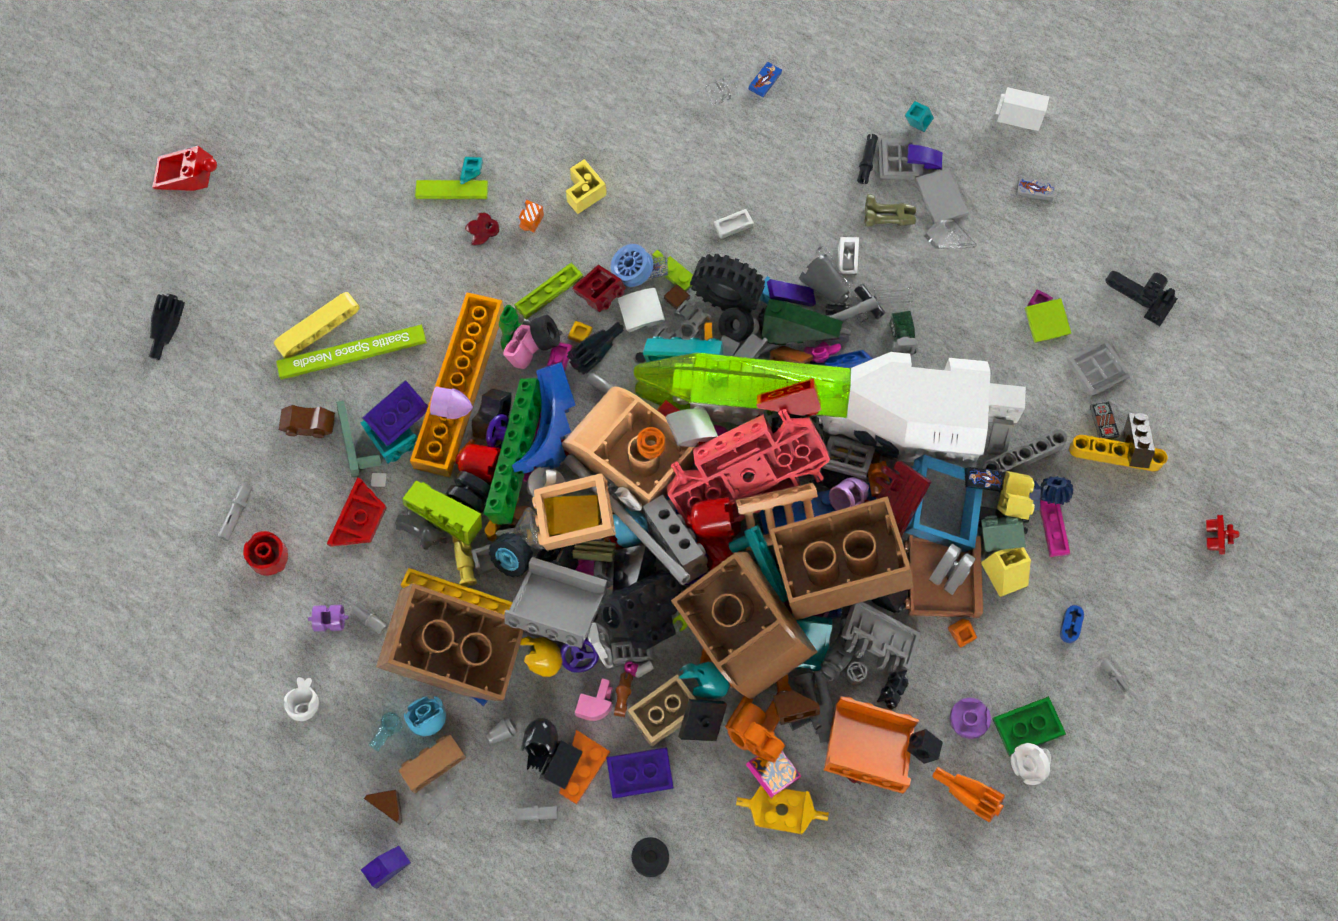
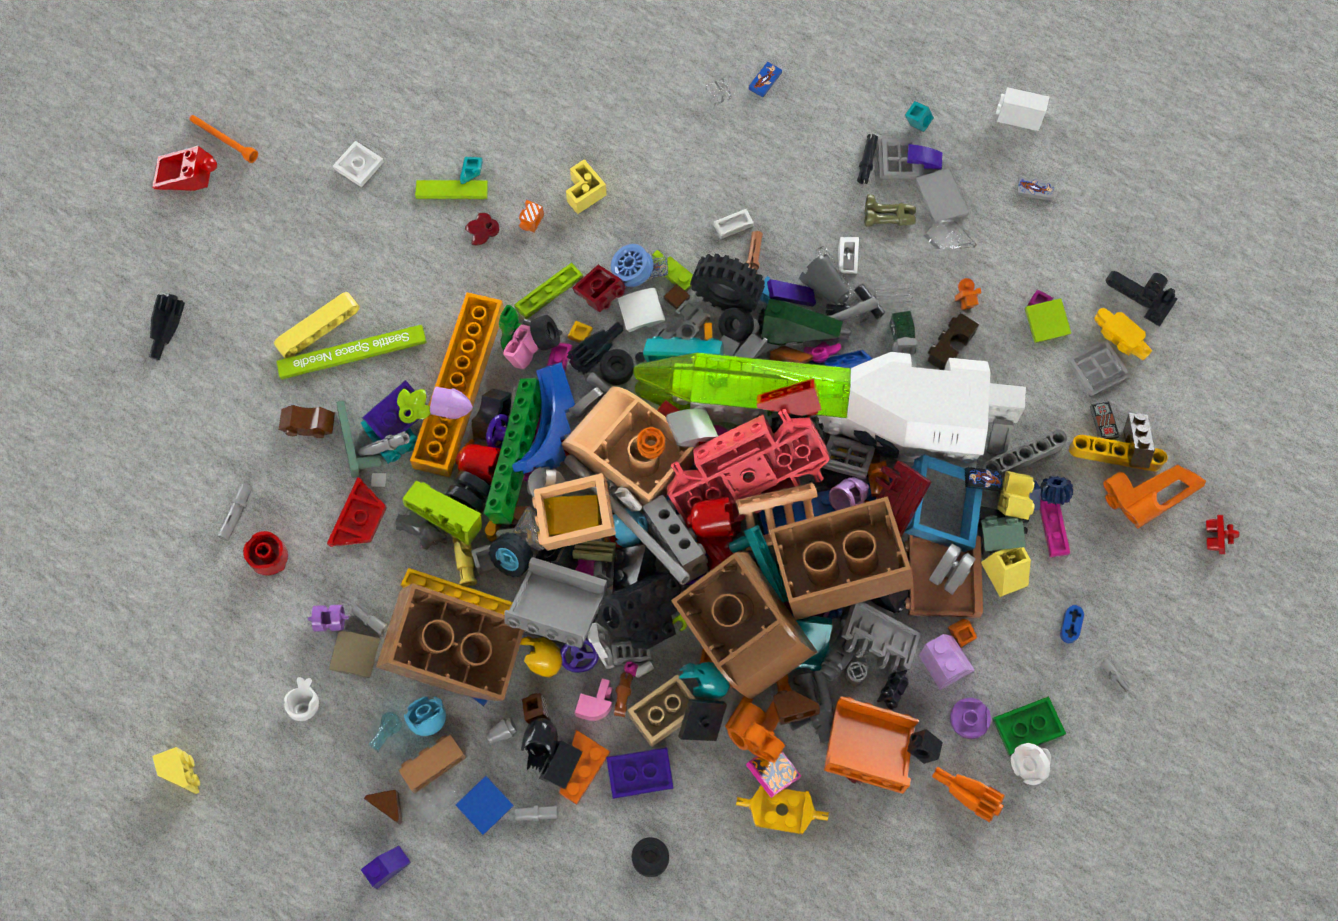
(177, 769): none -> light yellow slope
(248, 153): none -> orange piece
(354, 654): none -> dark tan slope
(358, 164): none -> white plate
(390, 442): none -> light grey pin
(413, 402): none -> lime plate
(484, 805): none -> blue piece
(535, 707): none -> reddish brown brick
(587, 402): none -> light grey beam
(616, 377): none -> black tyre
(754, 251): none -> nougat pin
(945, 660): none -> lavender slope
(960, 330): none -> dark brown arch
(967, 296): none -> orange hips
(1123, 333): none -> yellow hinge
(1140, 502): none -> orange panel

